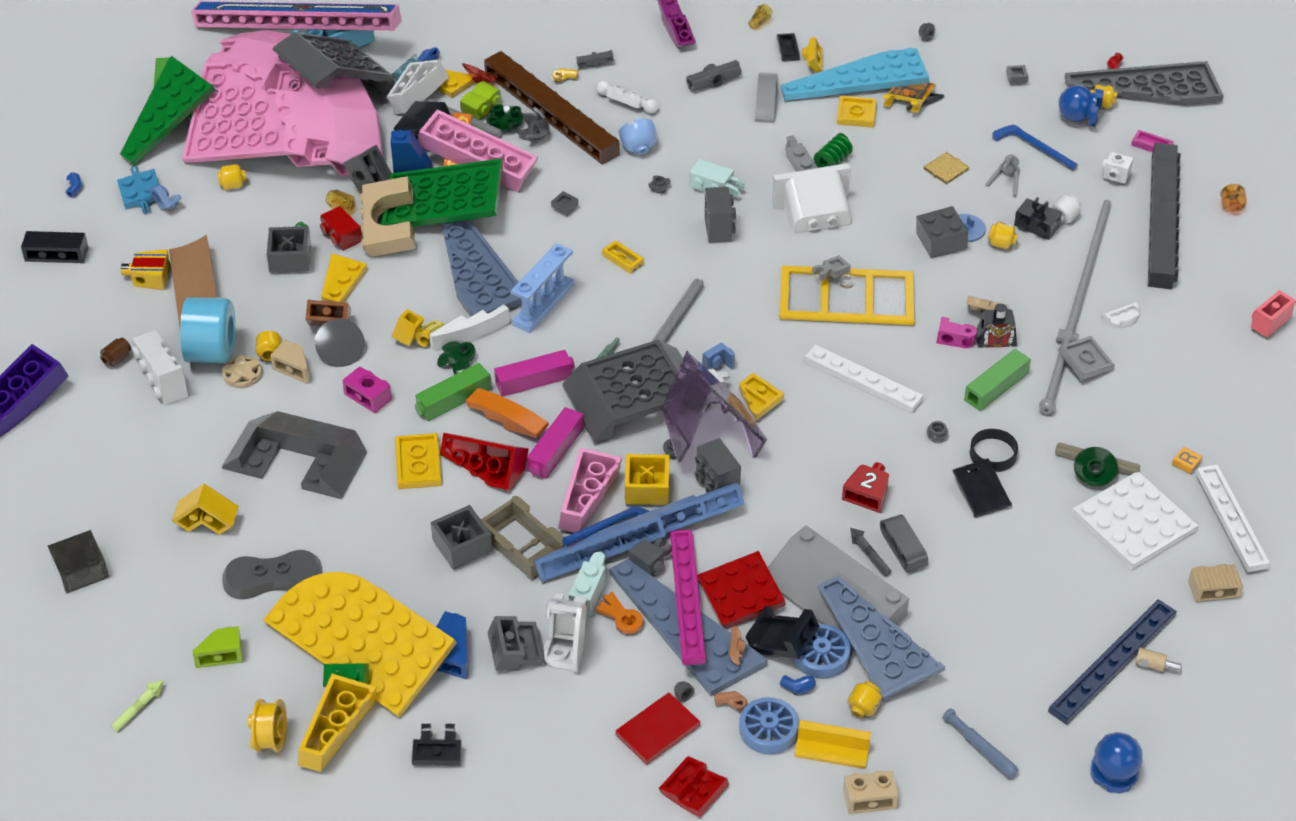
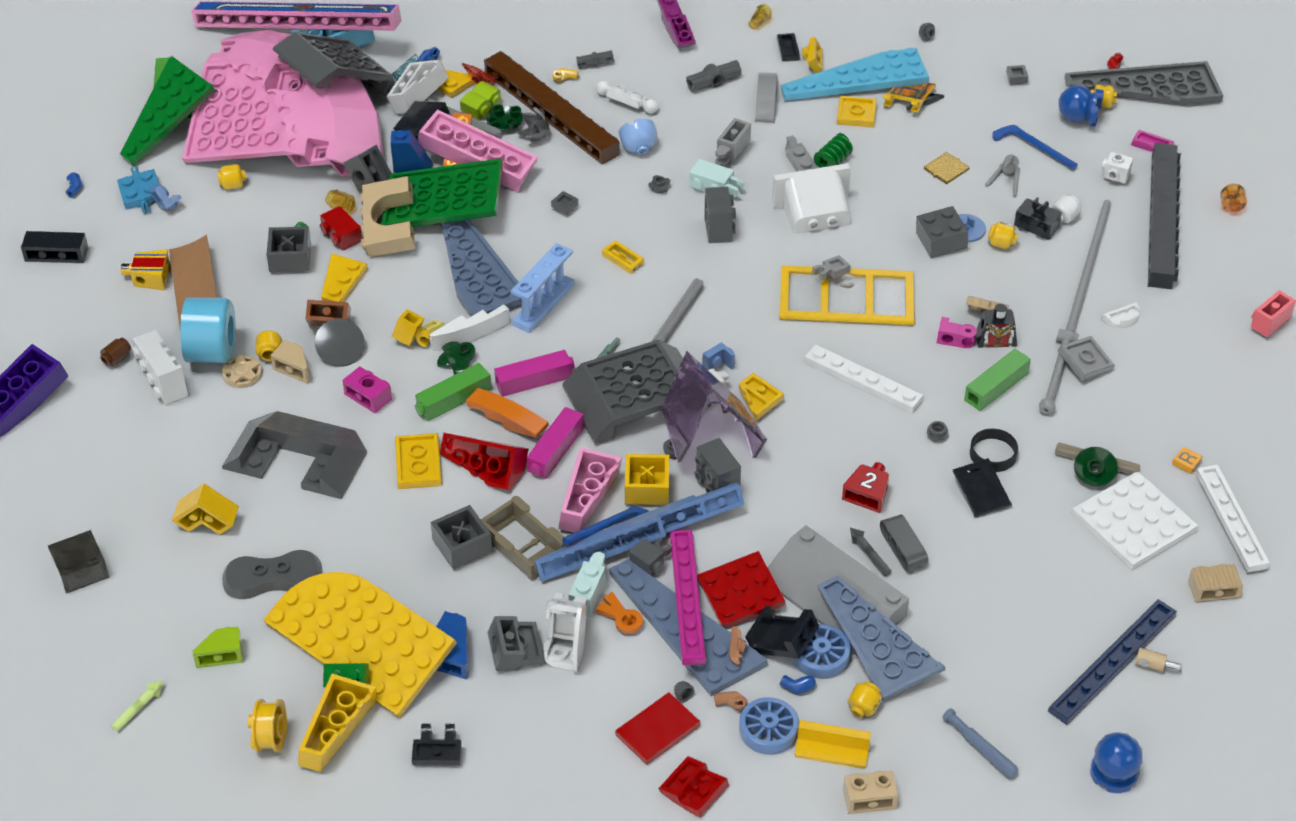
(732, 141): none -> light grey hinge

